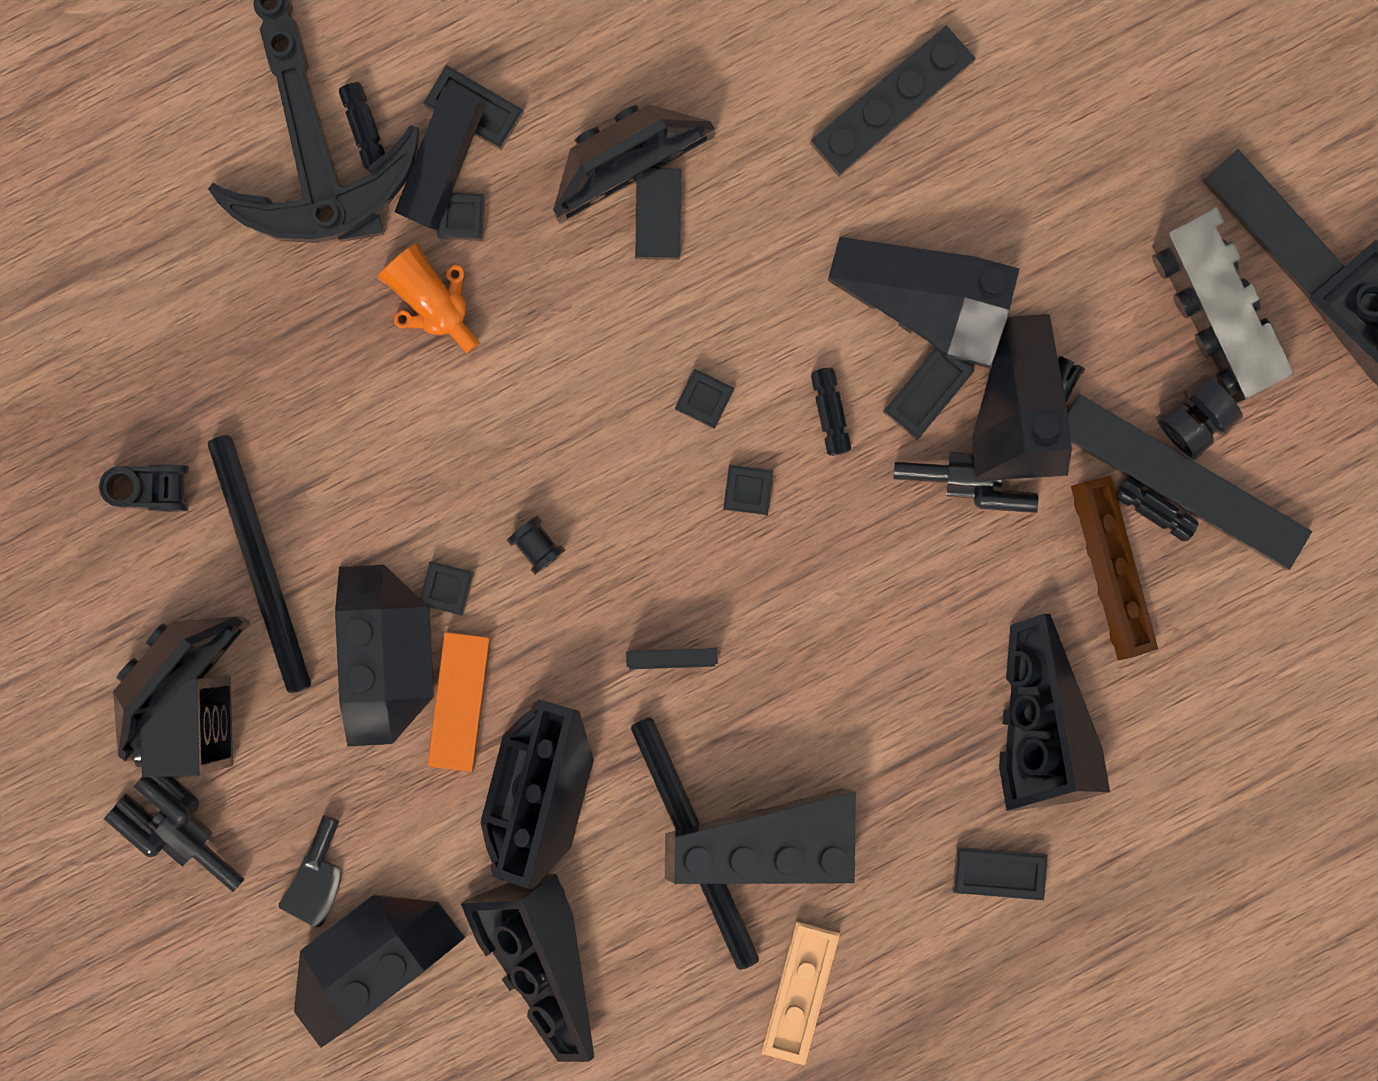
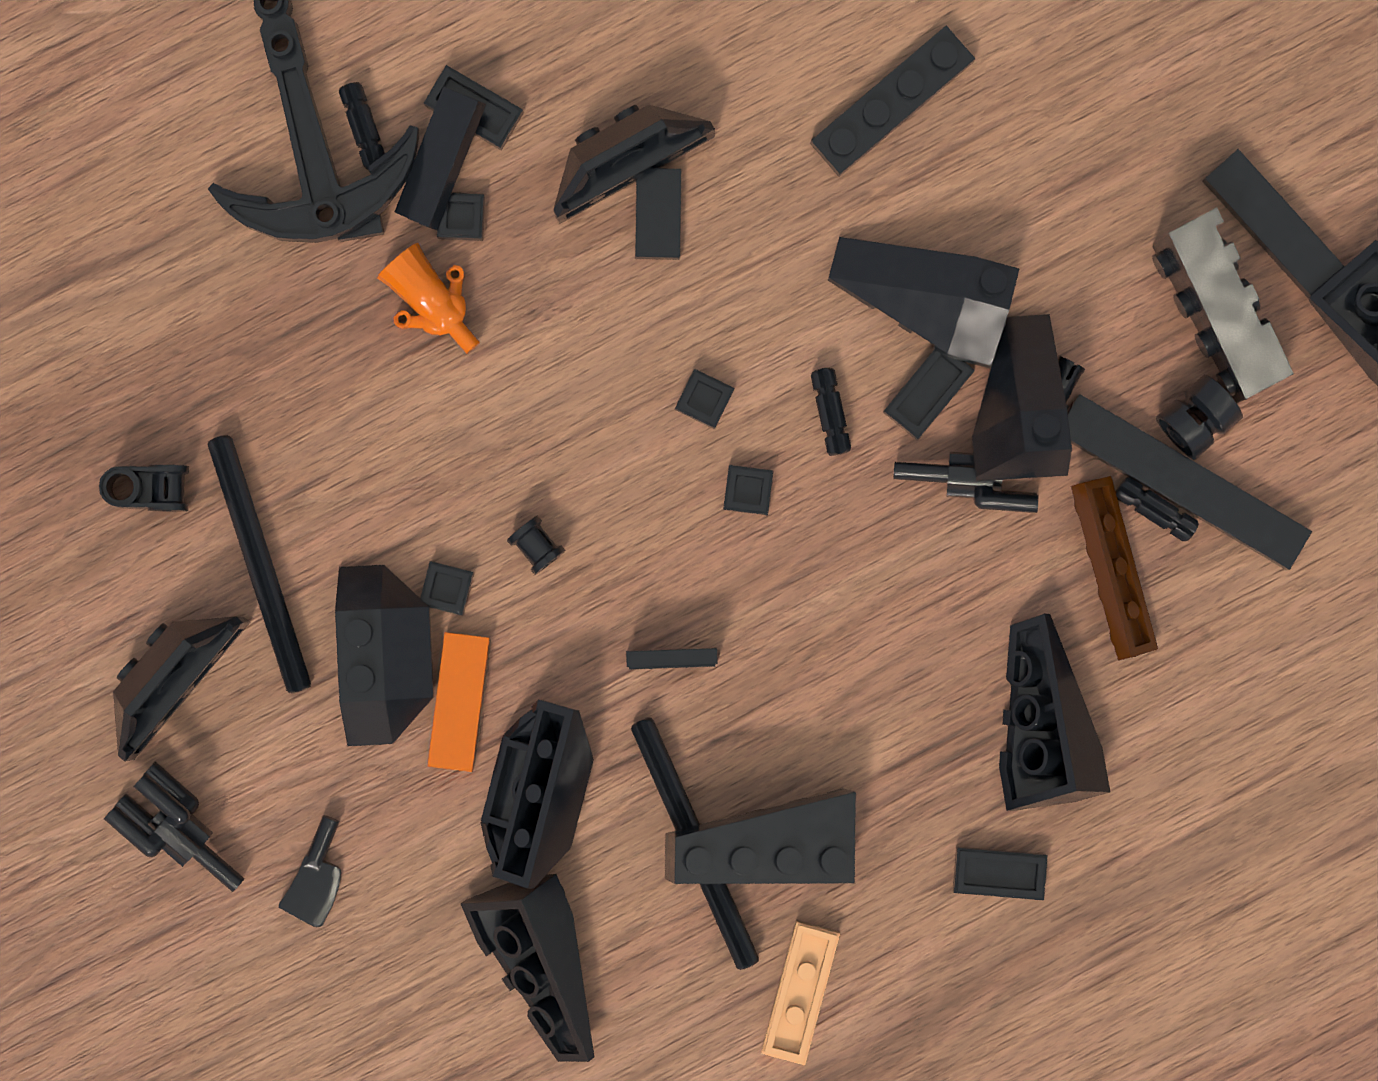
(189, 731): black slope -> none
(368, 961): black wedge -> none

